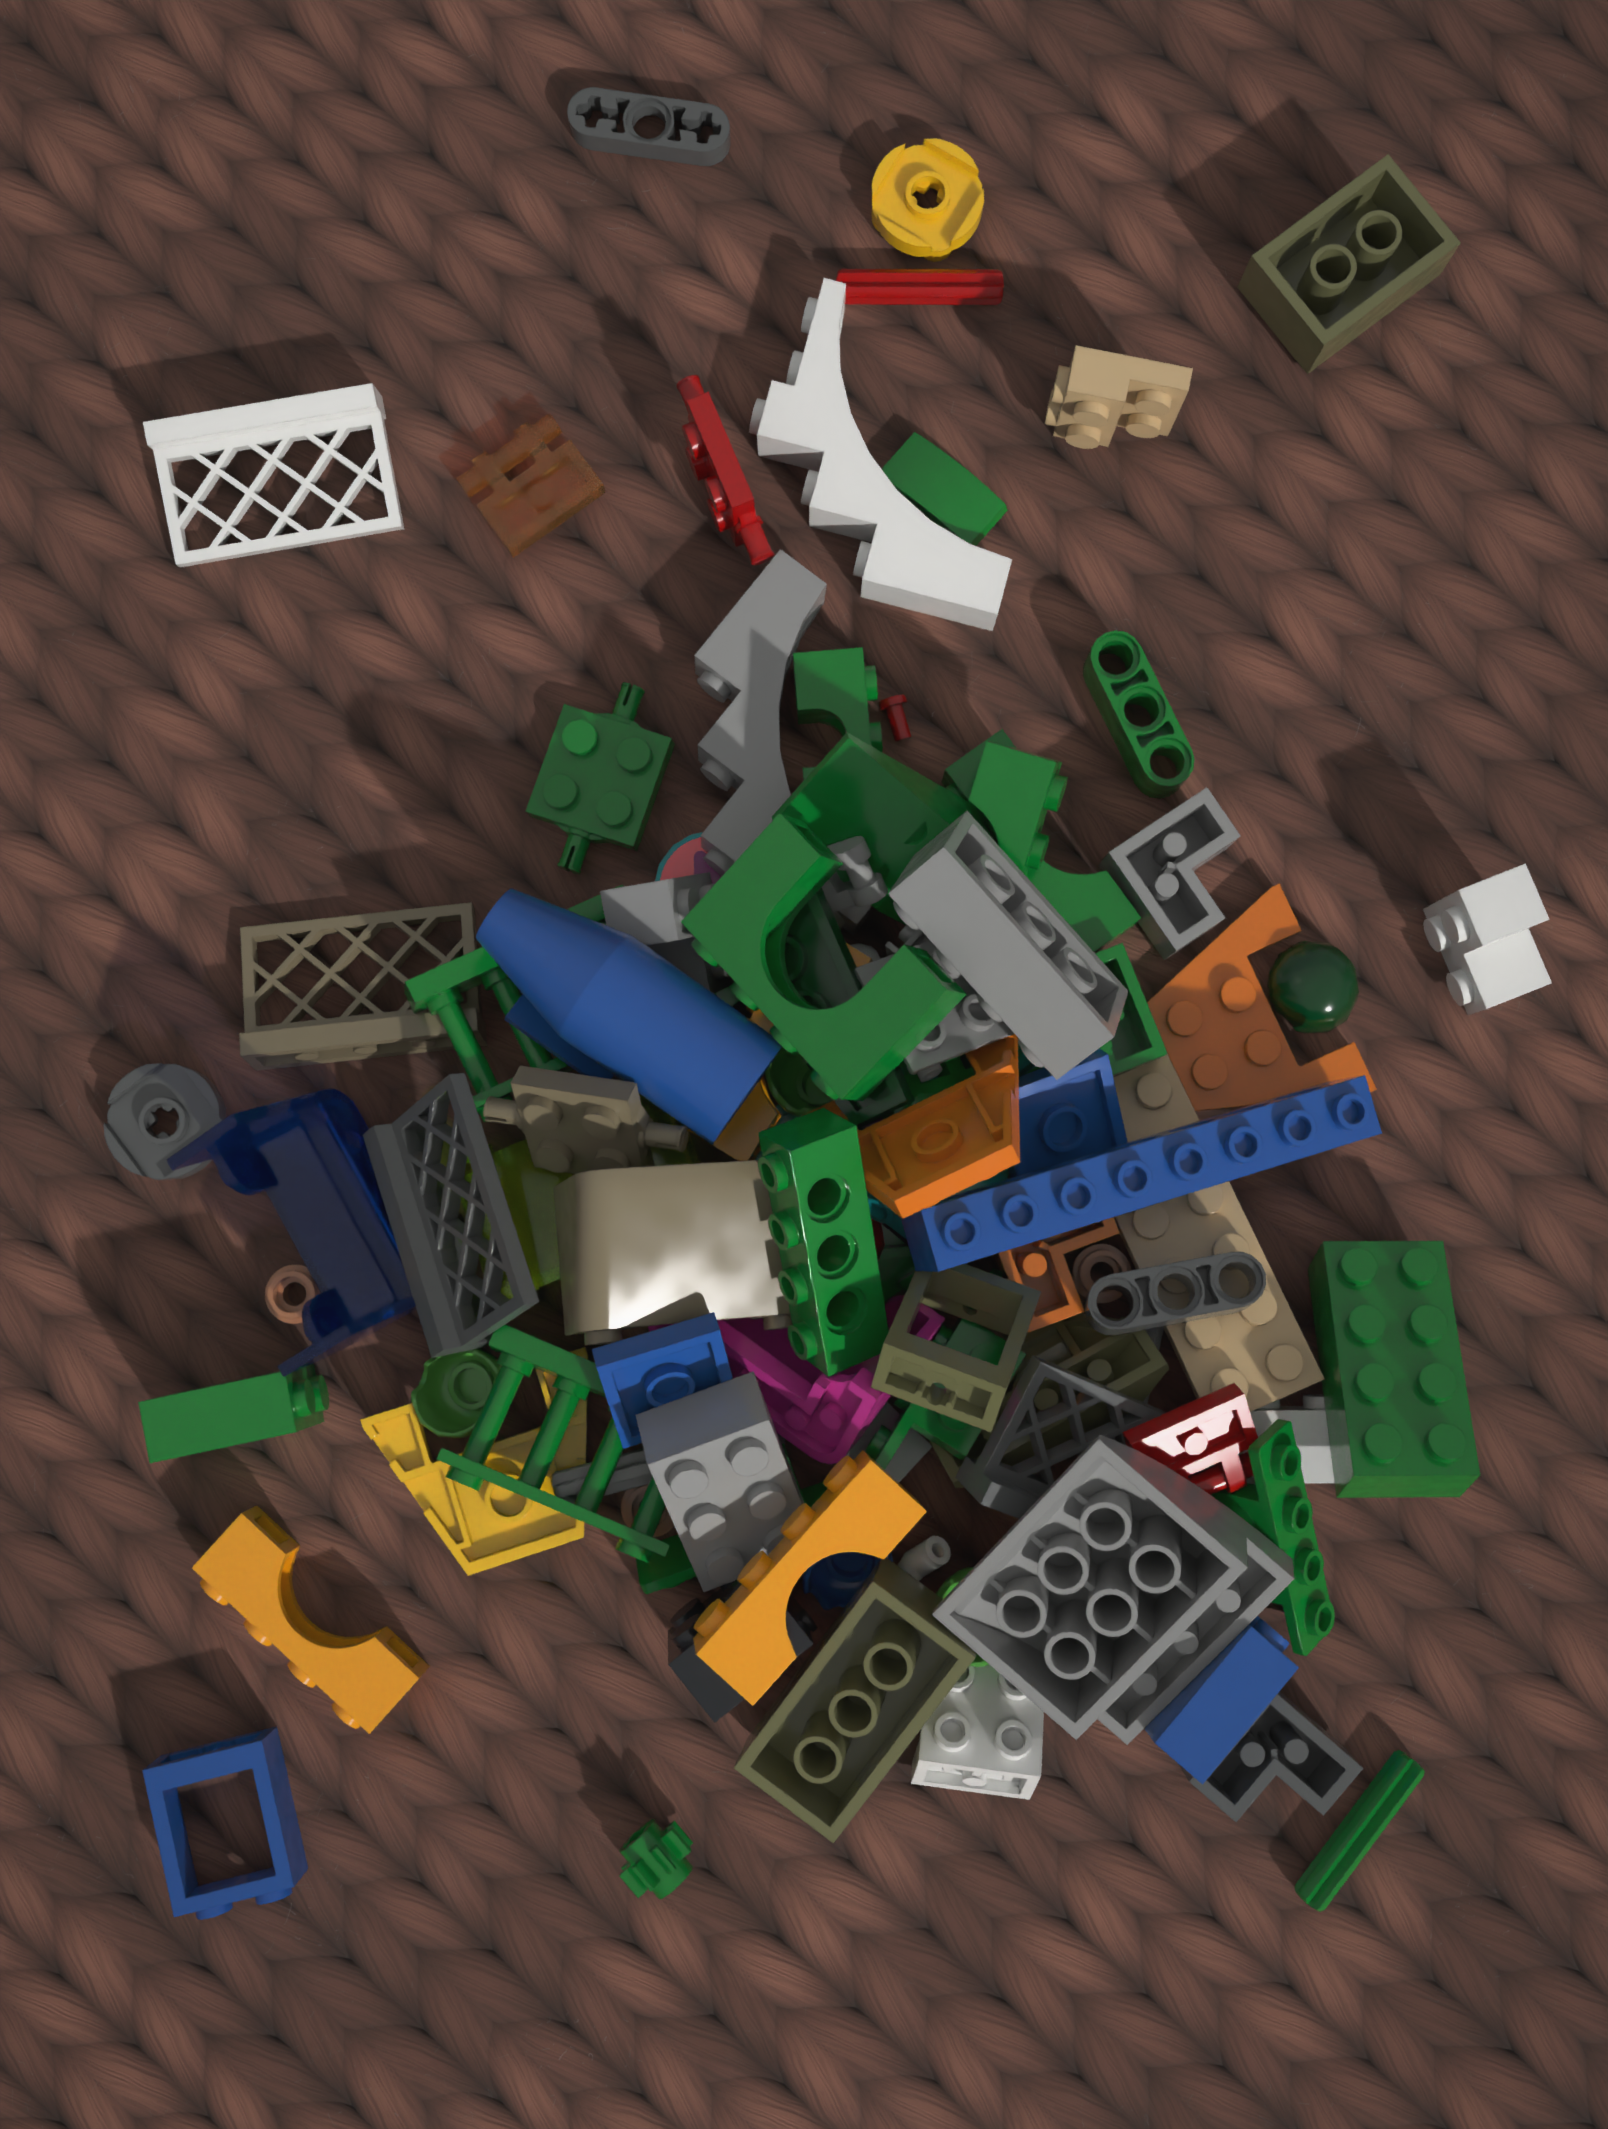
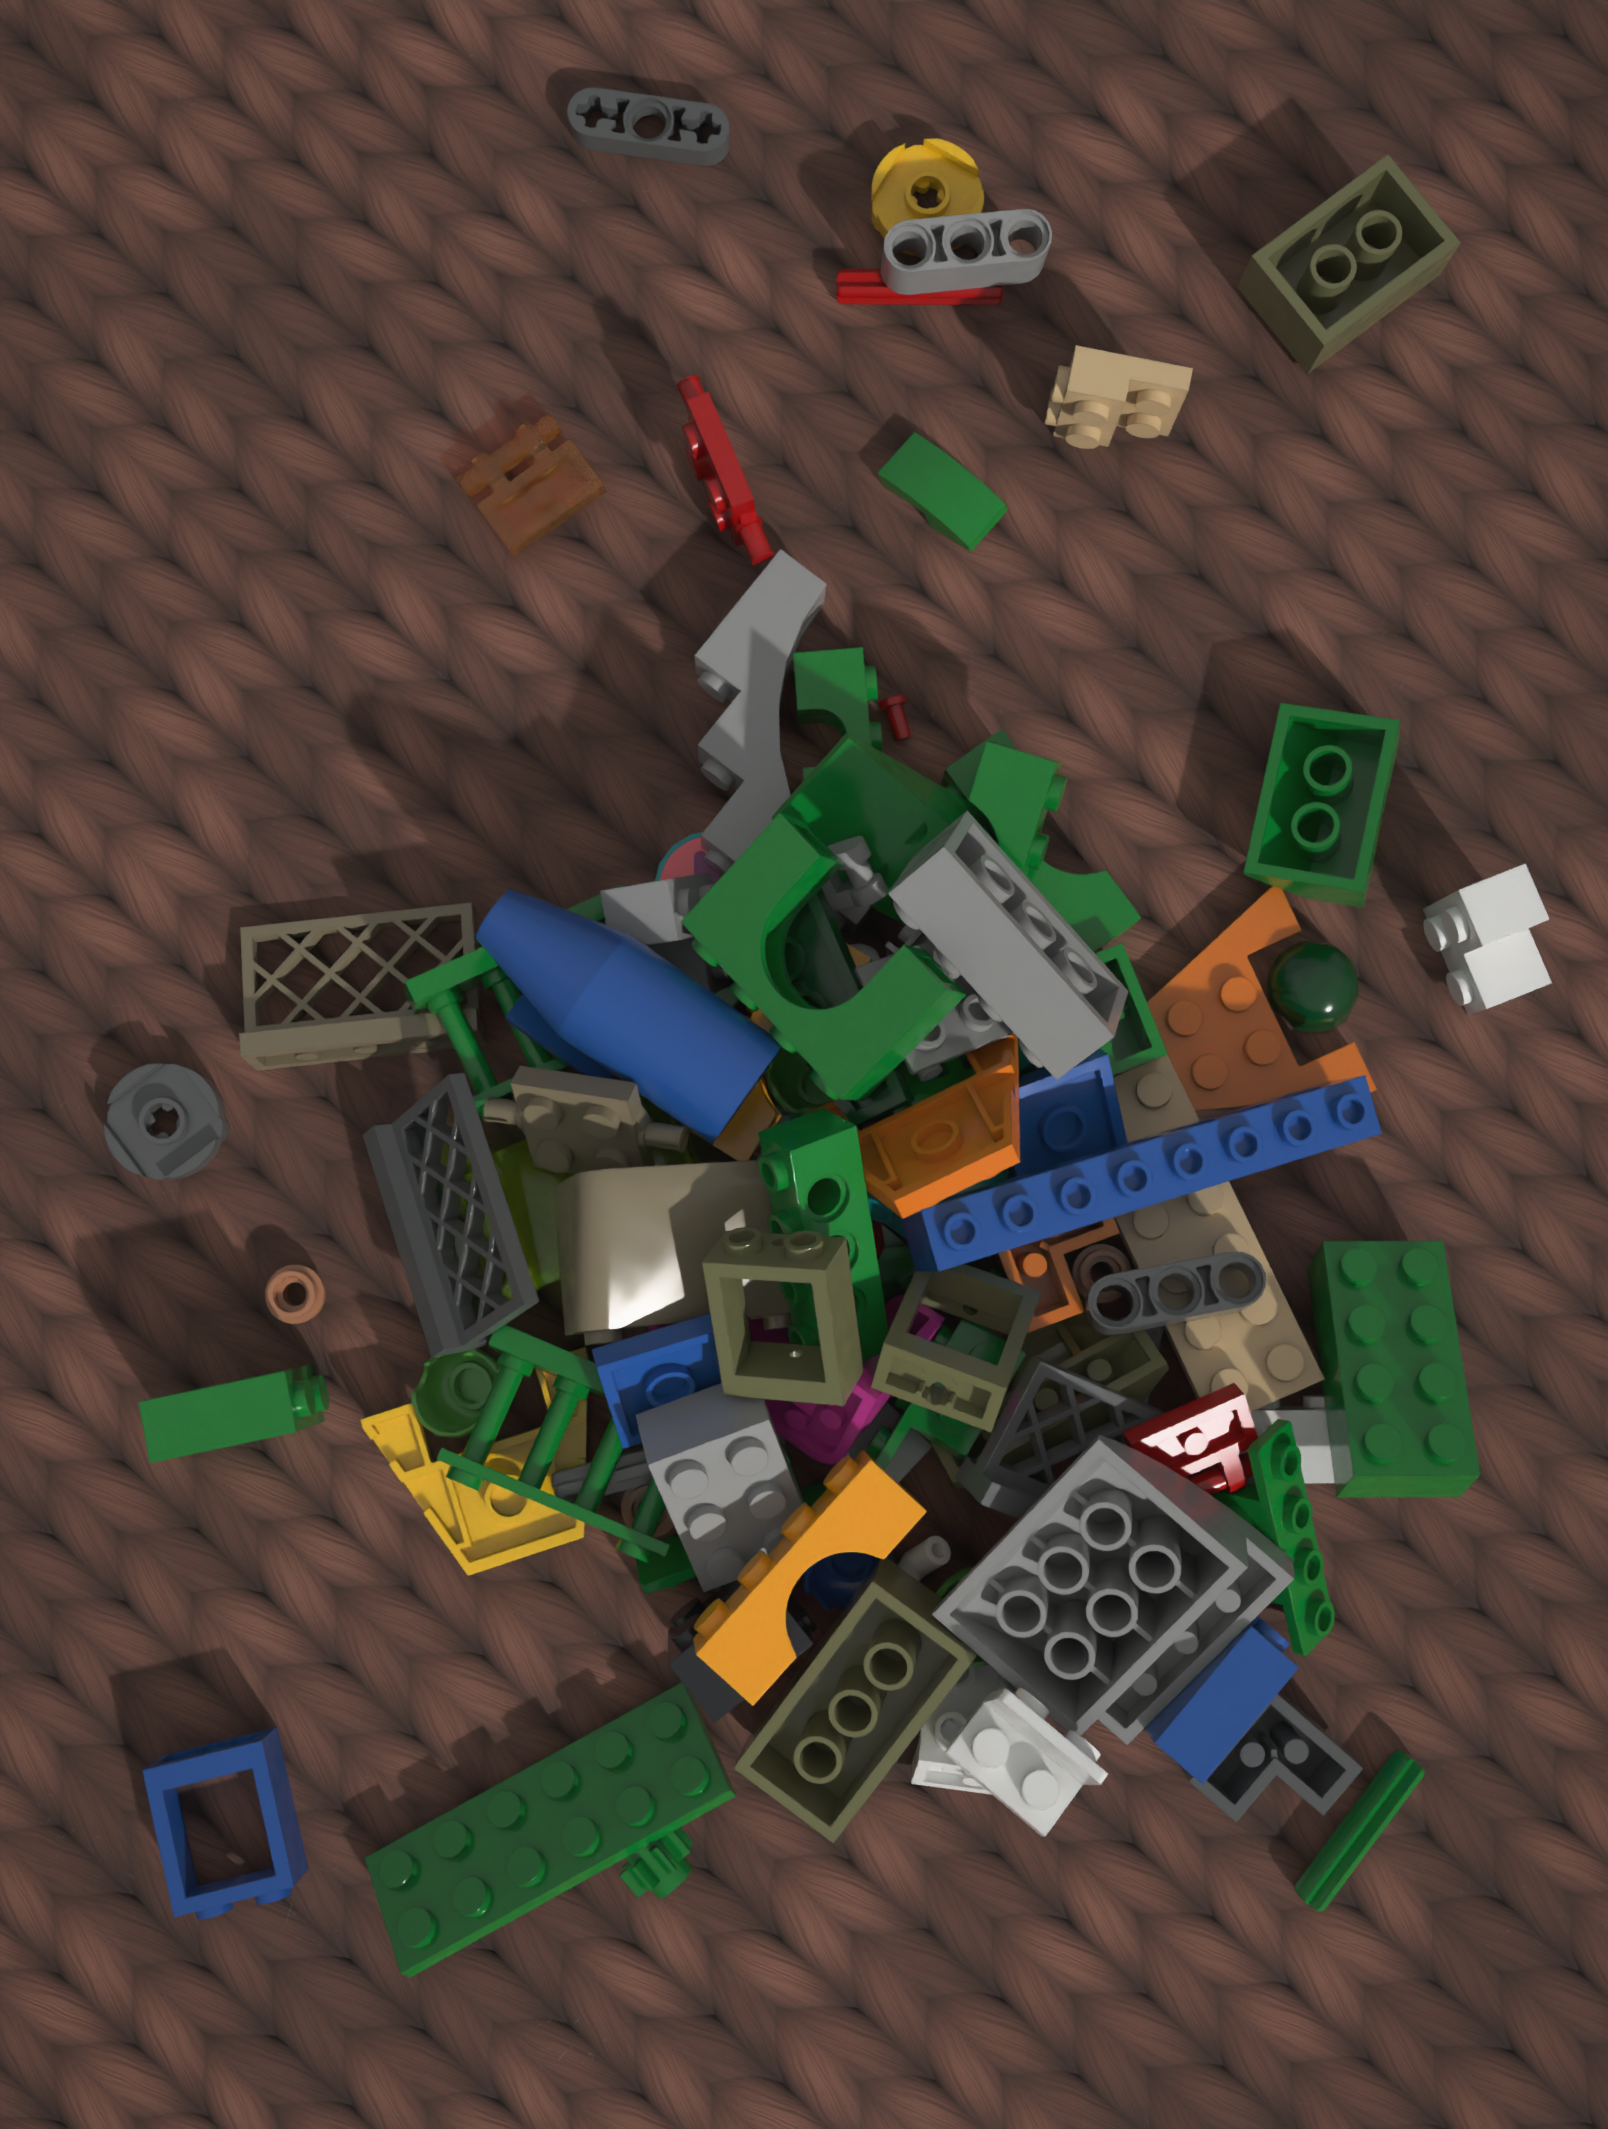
(254, 1574): light orange arch -> none
(264, 425): white fence -> none
(326, 1193): clear blue windscreen -> none
(547, 1829): none -> green plate
(600, 777): green plate -> none
(781, 1369): none -> olive window
(848, 493): white arch -> none
(984, 232): none -> light grey beam
(1024, 1757): none -> white bracket
(1140, 688): green beam -> none
(1159, 868): light grey brick -> none
(1323, 803): none -> green slope

